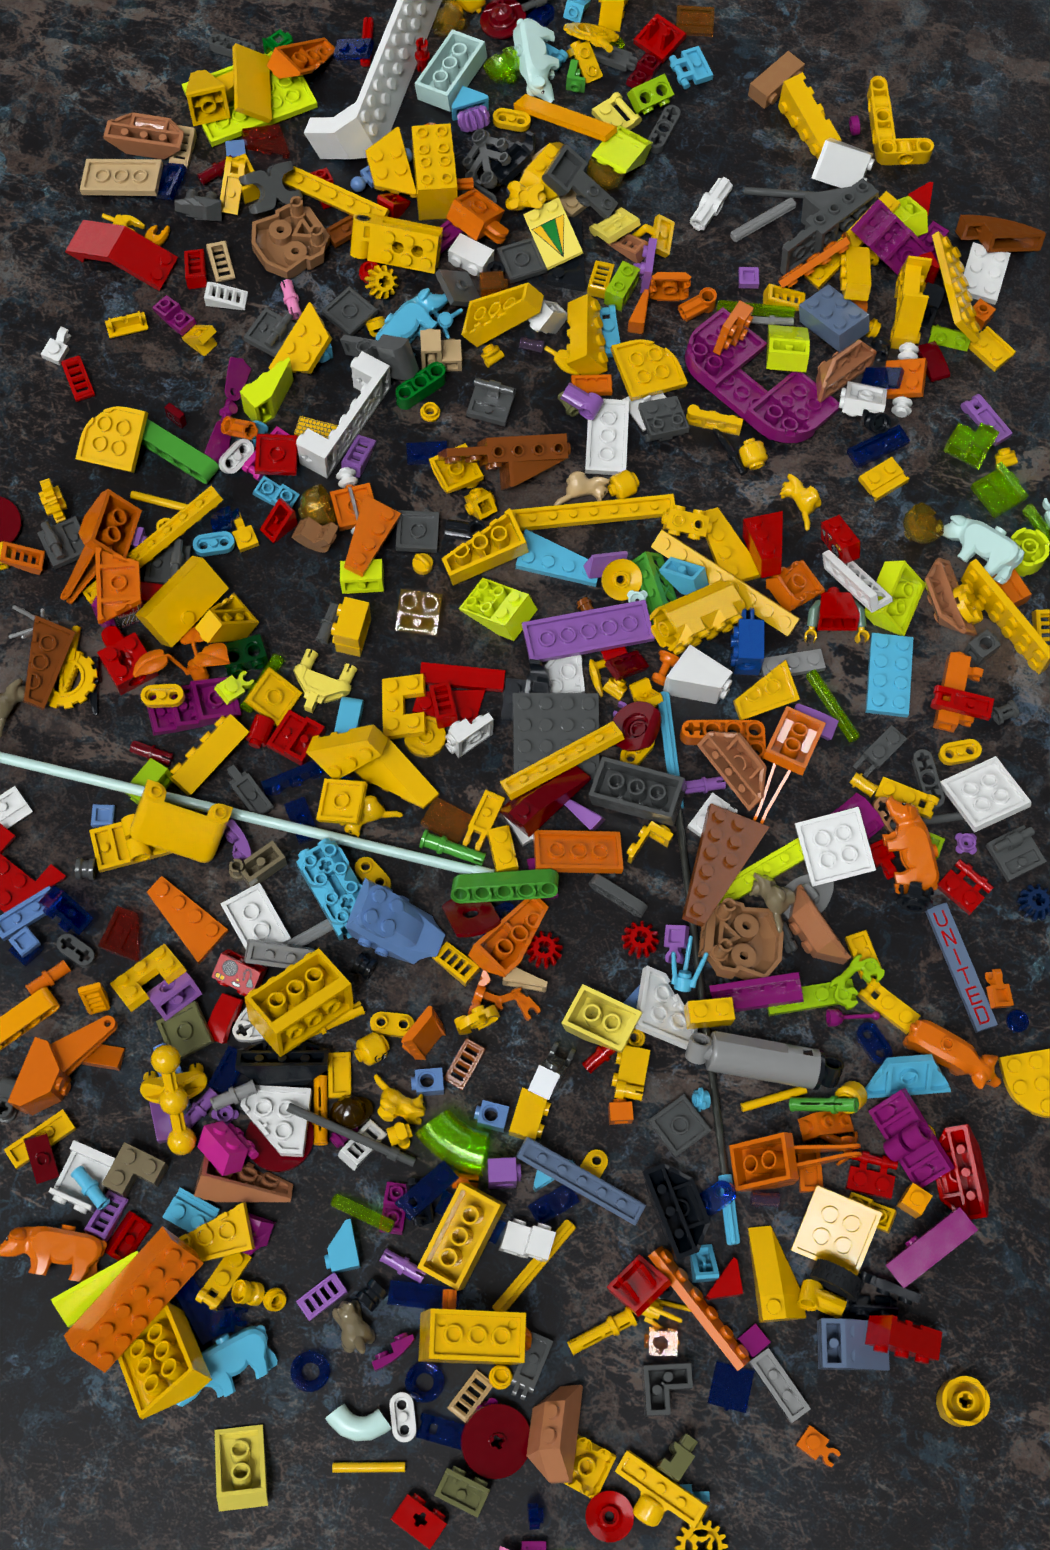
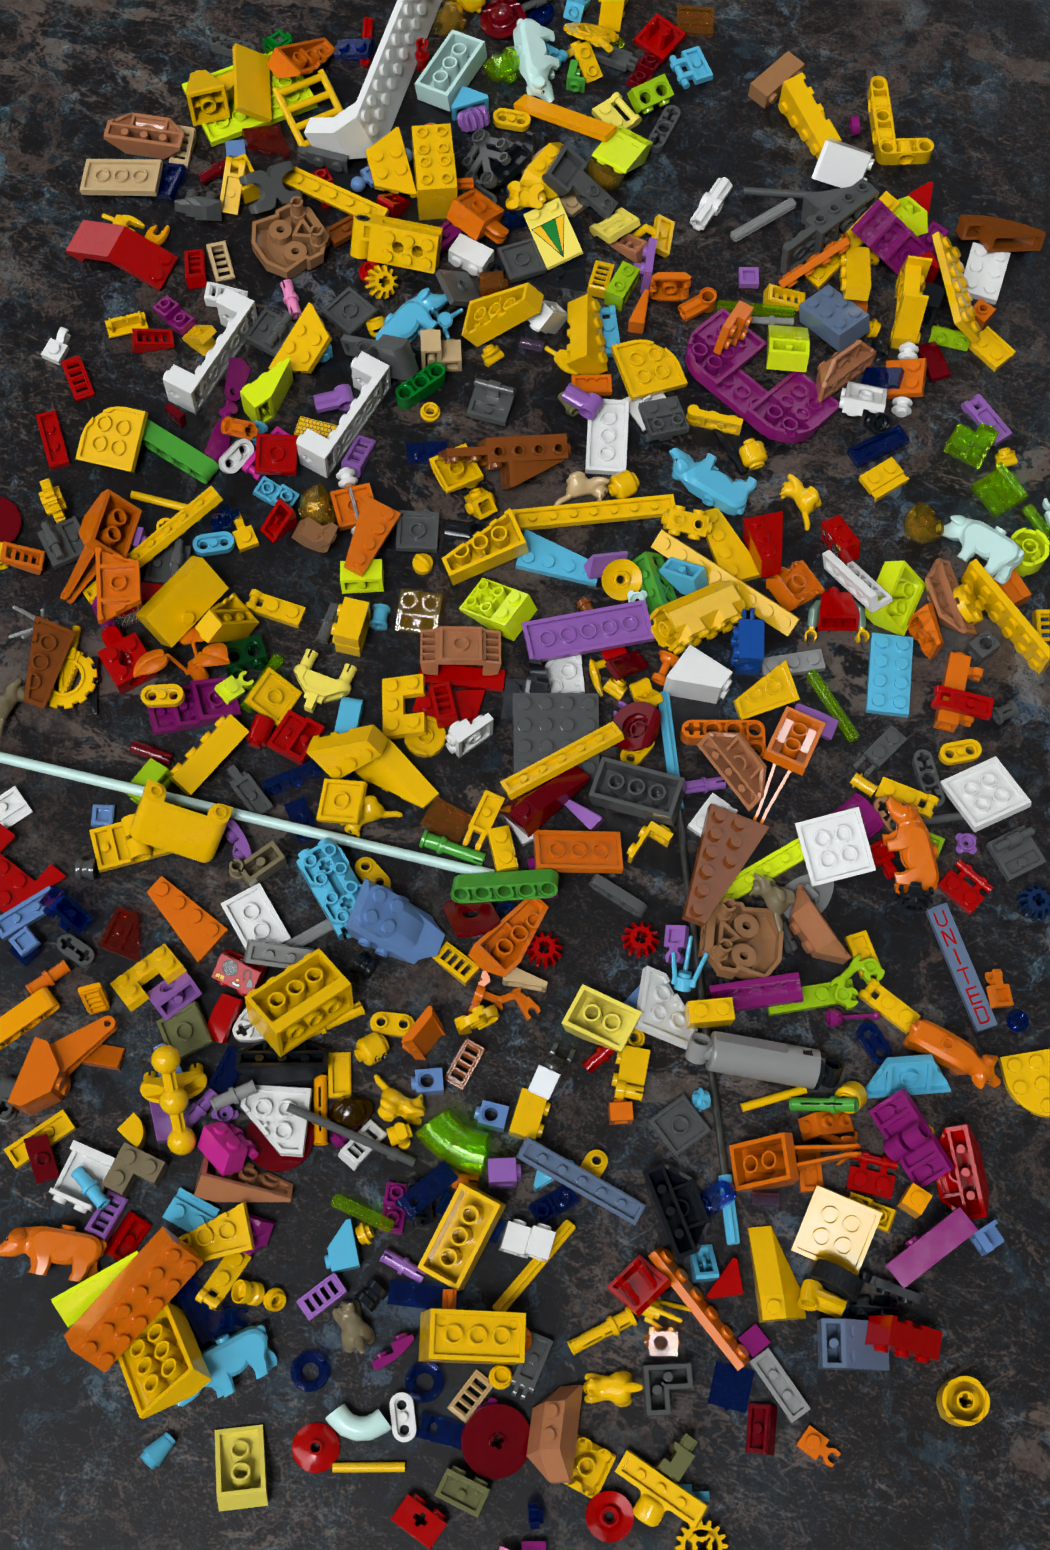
(53, 440): none -> red tile
(134, 1131): none -> yellow brick
(146, 346): none -> red slope
(155, 1453): none -> medium azure cone
(192, 390): none -> white plate
(275, 609): none -> yellow plate
(288, 110): none -> yellow bar
(324, 158): none -> dark grey hinge
(329, 1447): none -> red dish
(339, 399): none -> medium lavender piece
(365, 1233): none -> yellow plate
(380, 616): none -> medium azure bush
(460, 647): none -> nougat plate
(515, 219): none -> clear blue plate
(612, 1388): none -> yellow animal
(710, 484): none -> medium azure animal
(761, 1429): none -> dark red slope
(925, 629): none -> orange slope
(987, 1238): none -> medium blue panel

